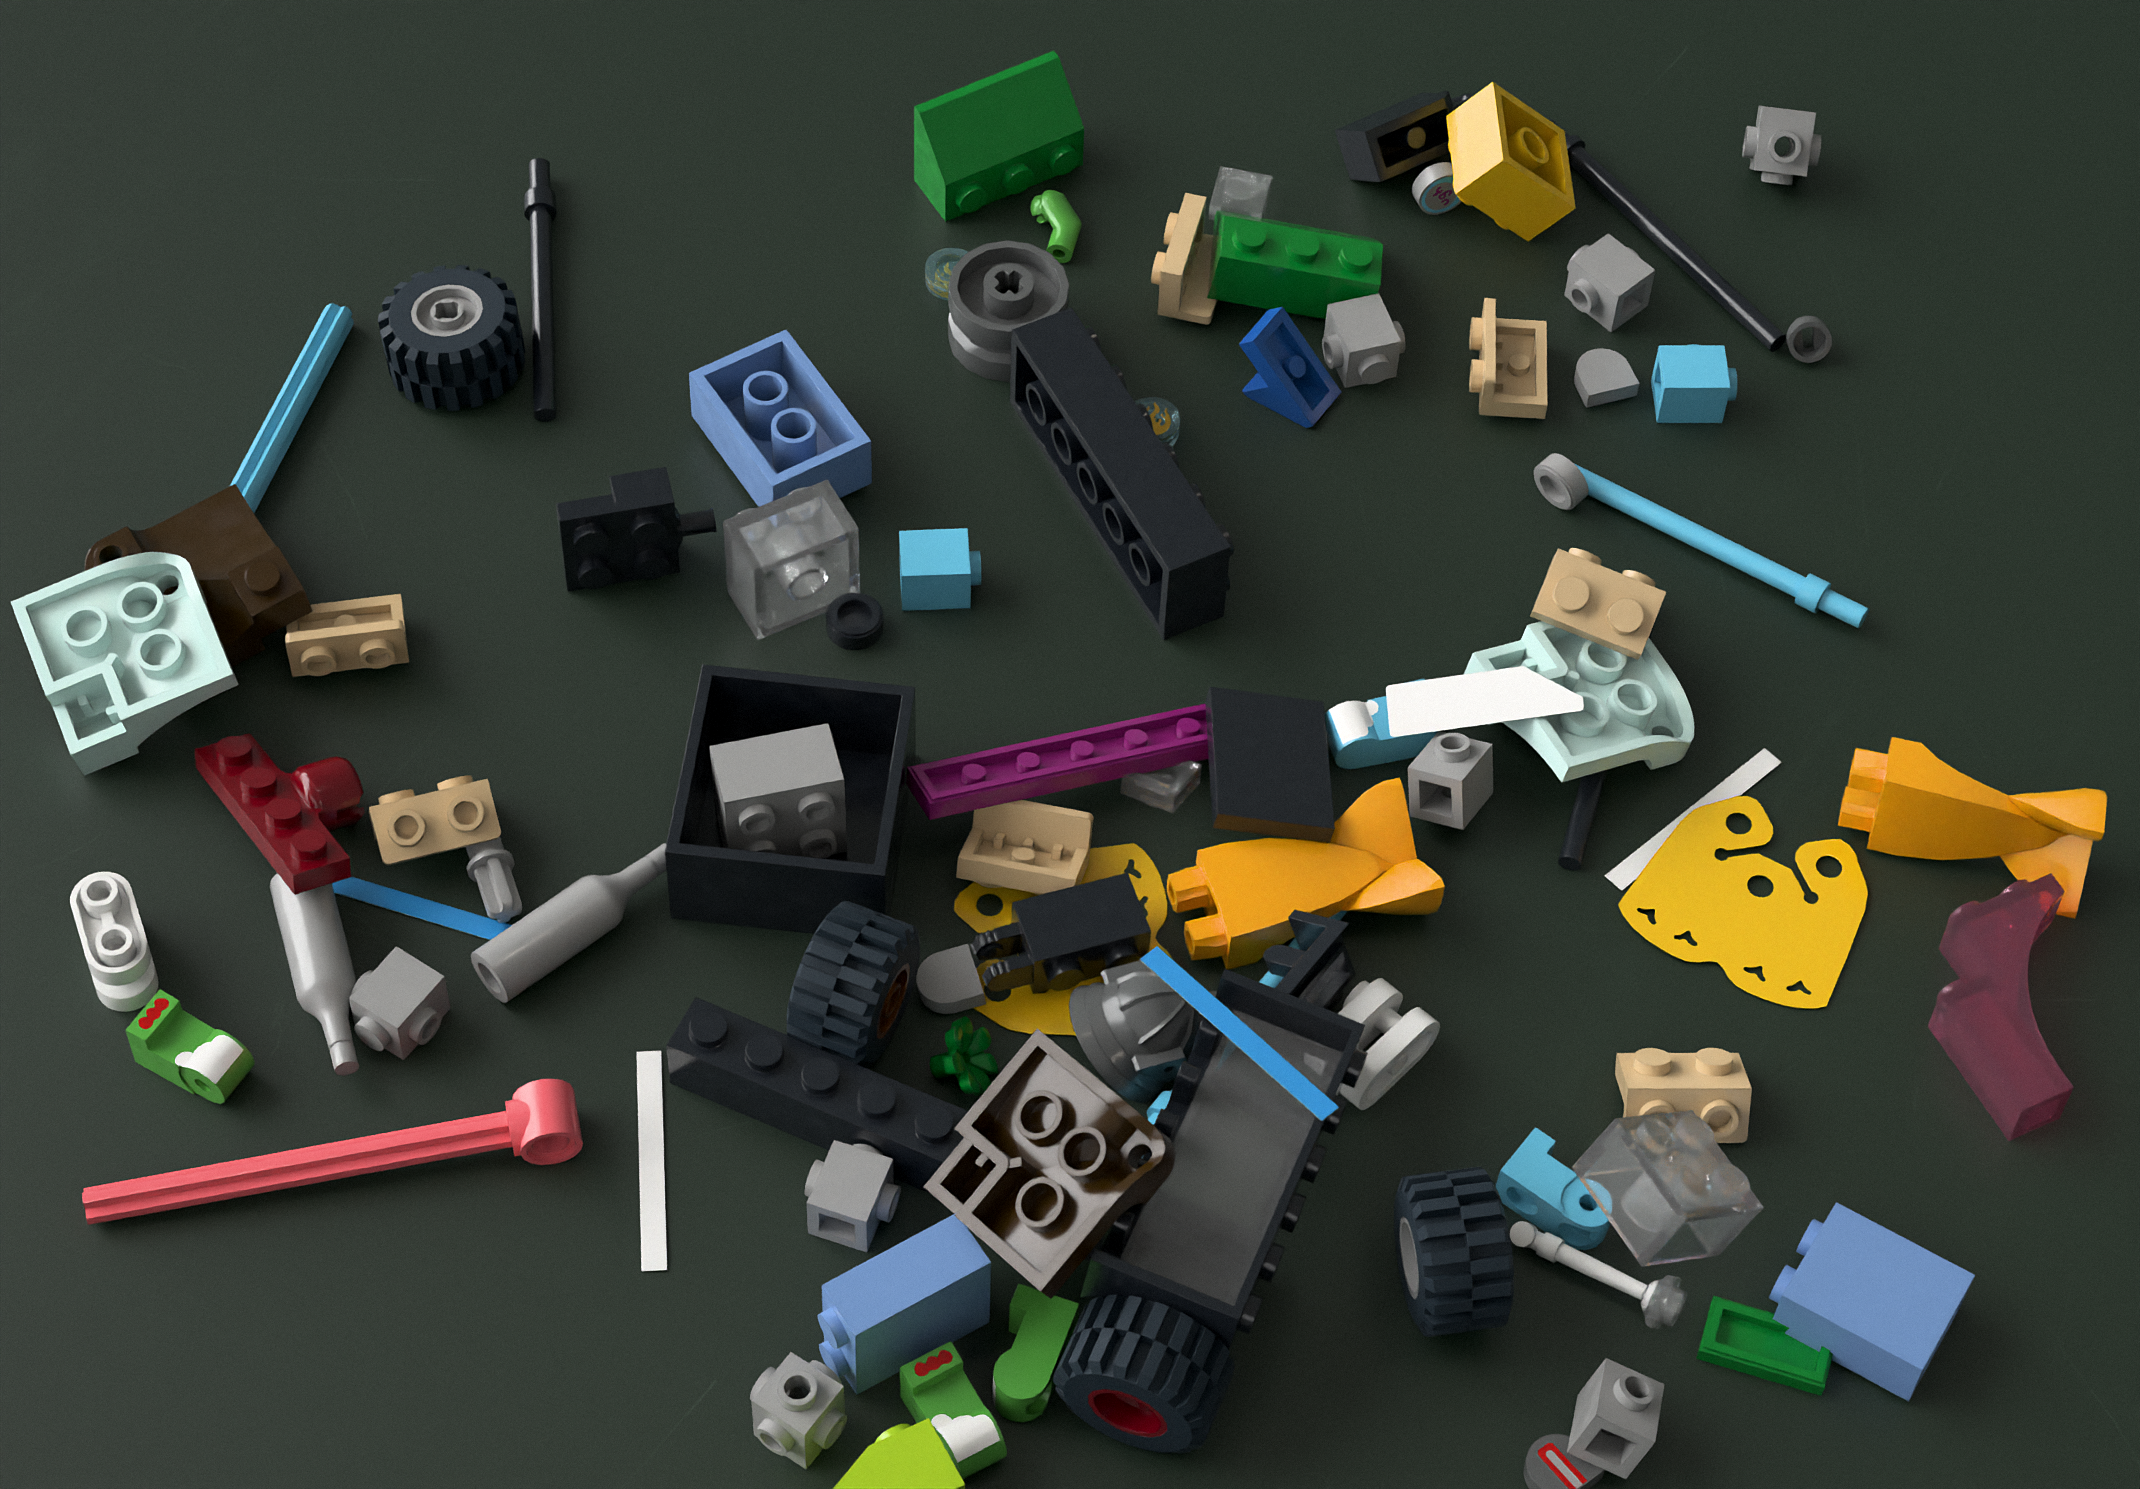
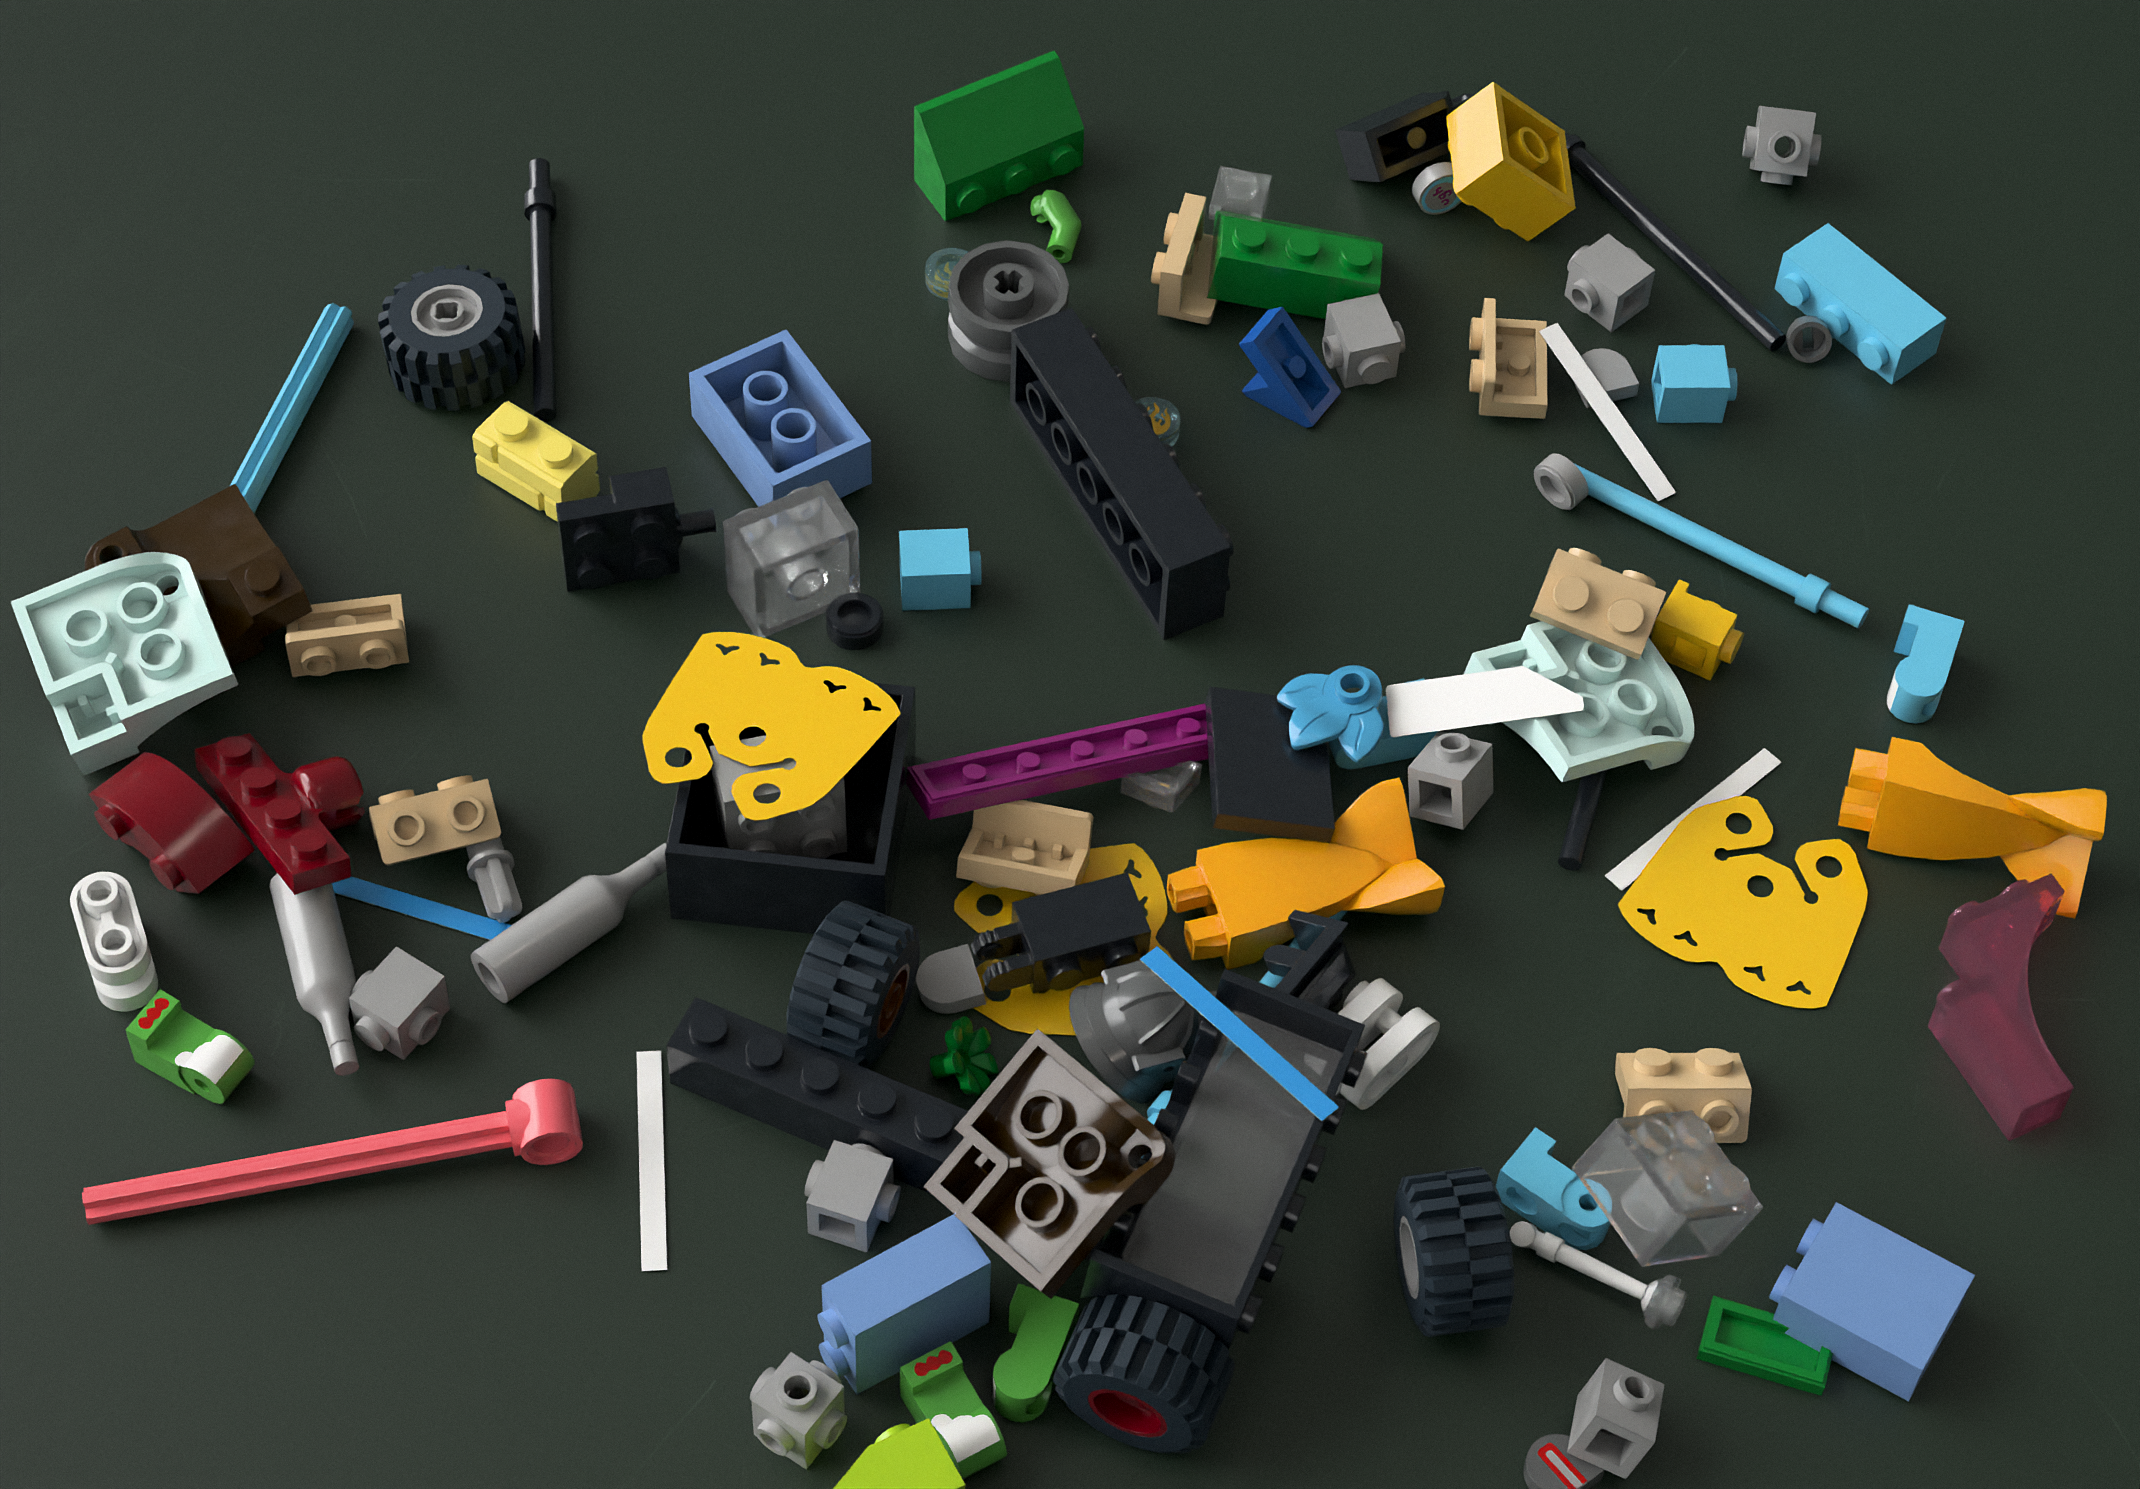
(170, 823): none -> dark red brick
(534, 460): none -> light yellow brick
(786, 700): none -> yellow piece
(1329, 712): none -> dark azure plate
(1607, 412): none -> white sticker
(1695, 633): none -> yellow brick
(1860, 303): none -> medium azure brick
(1919, 679): none -> medium azure leg

